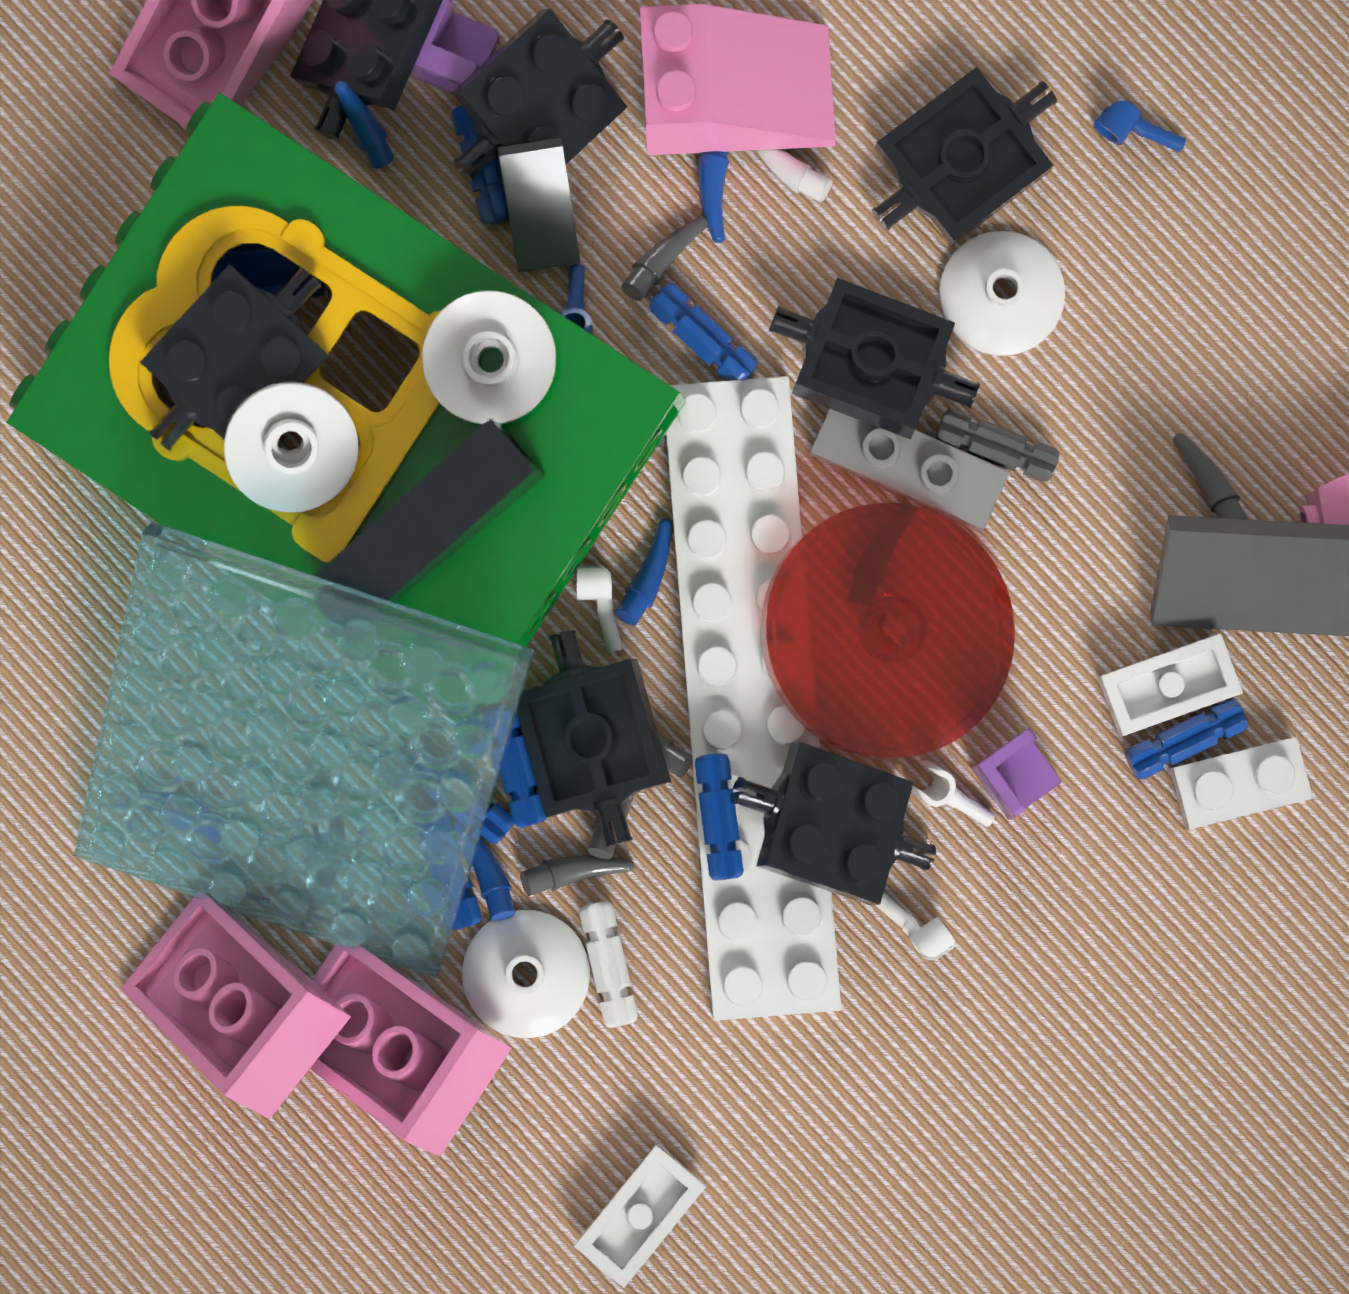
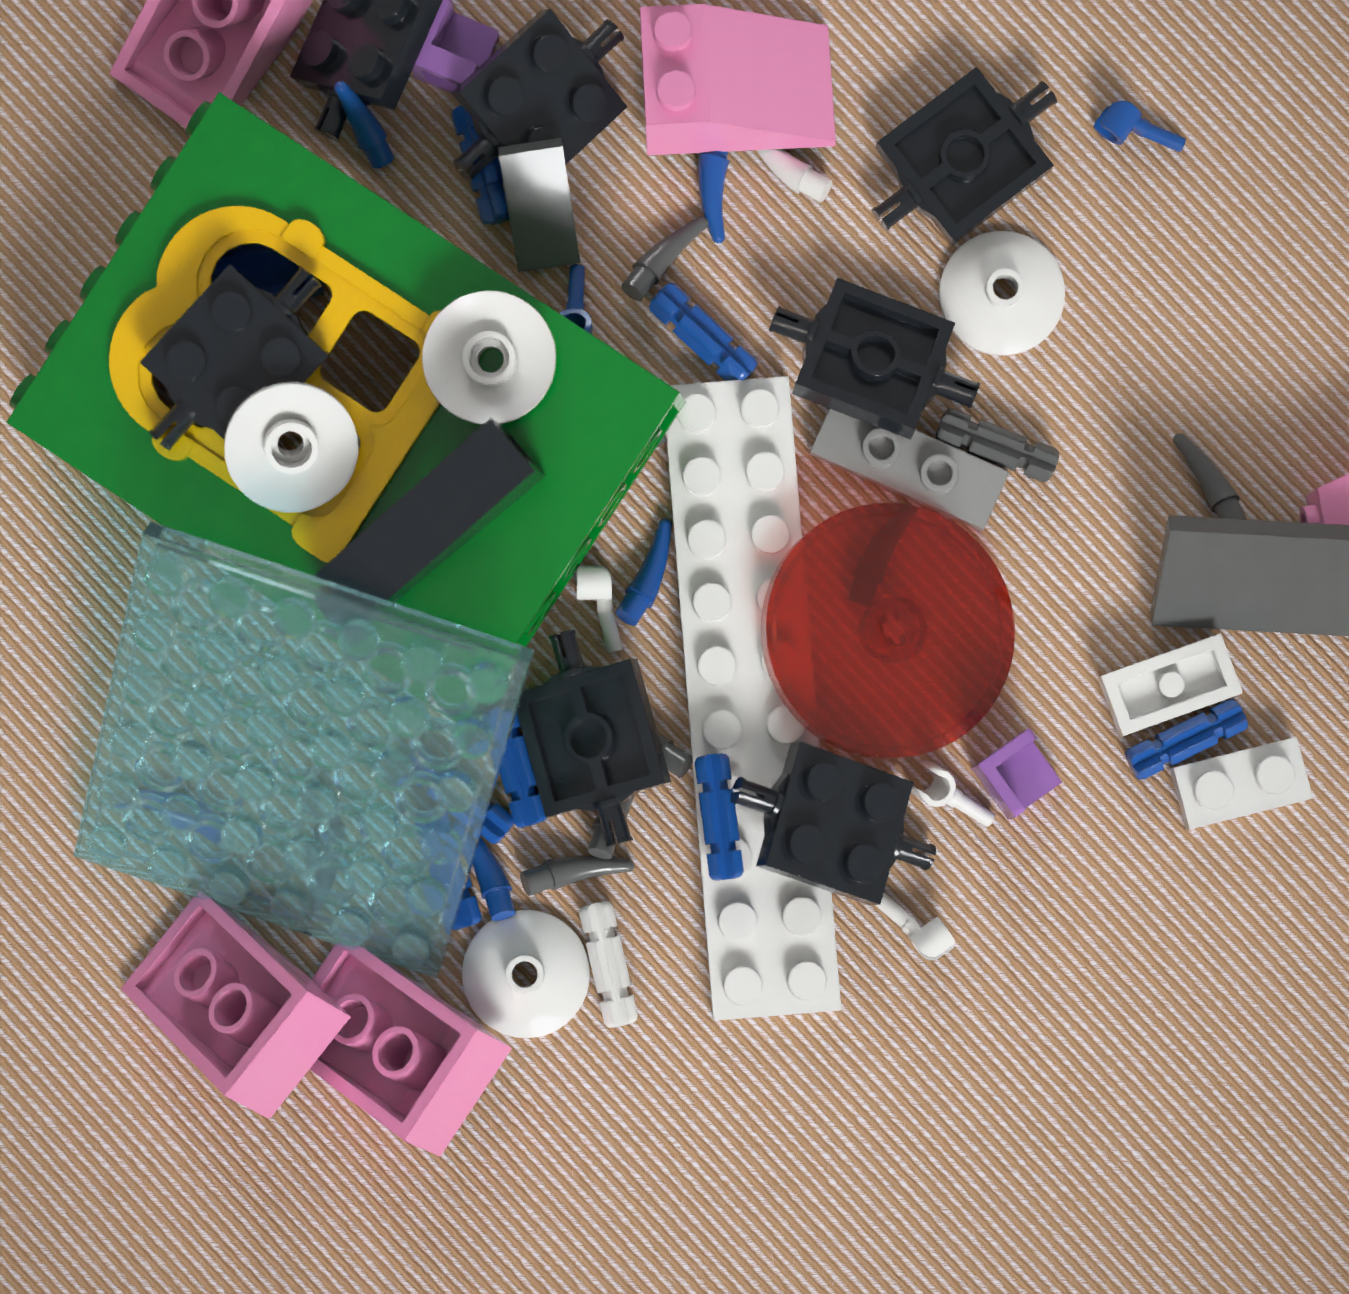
(640, 1215): white plate -> none

